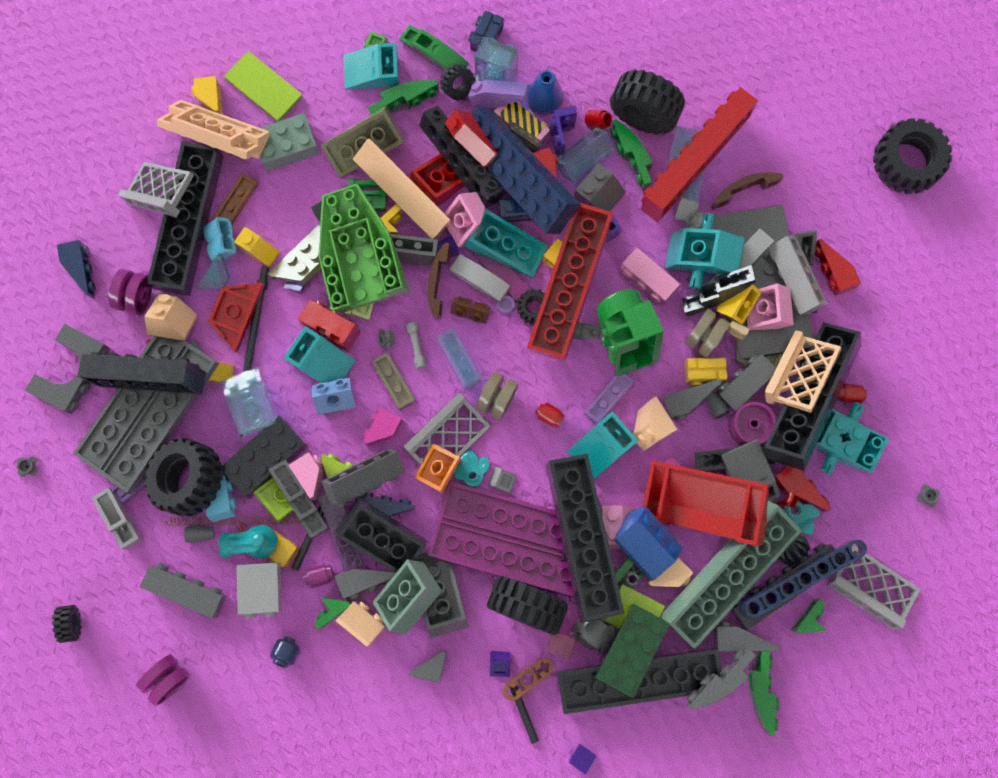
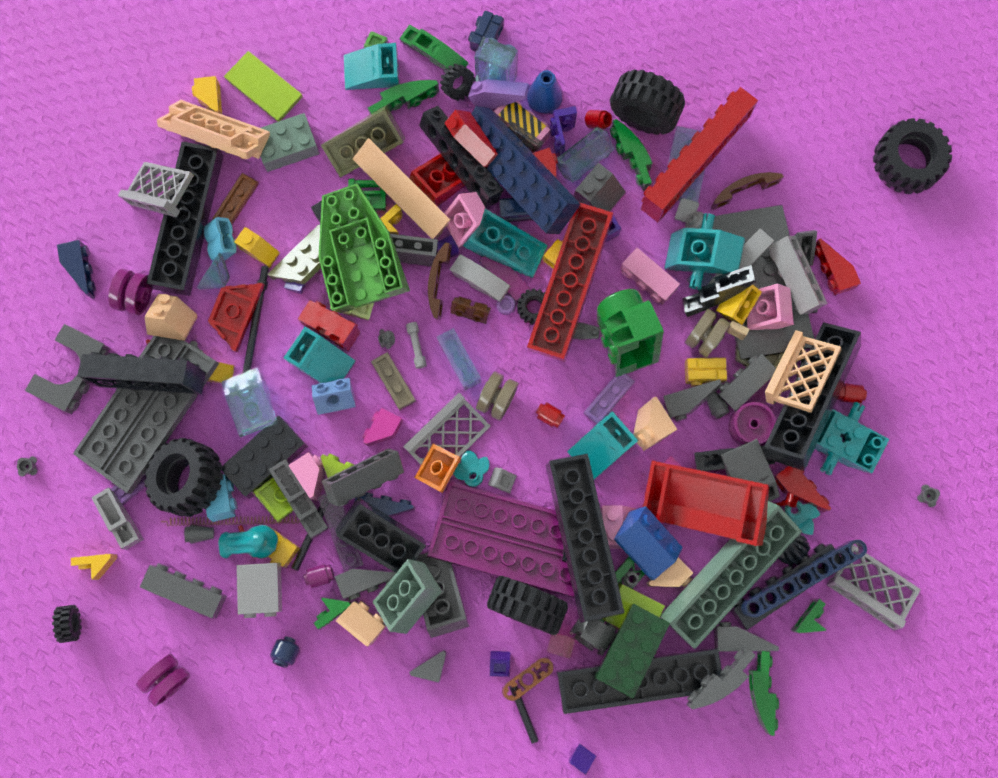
(97, 563): none -> yellow slope

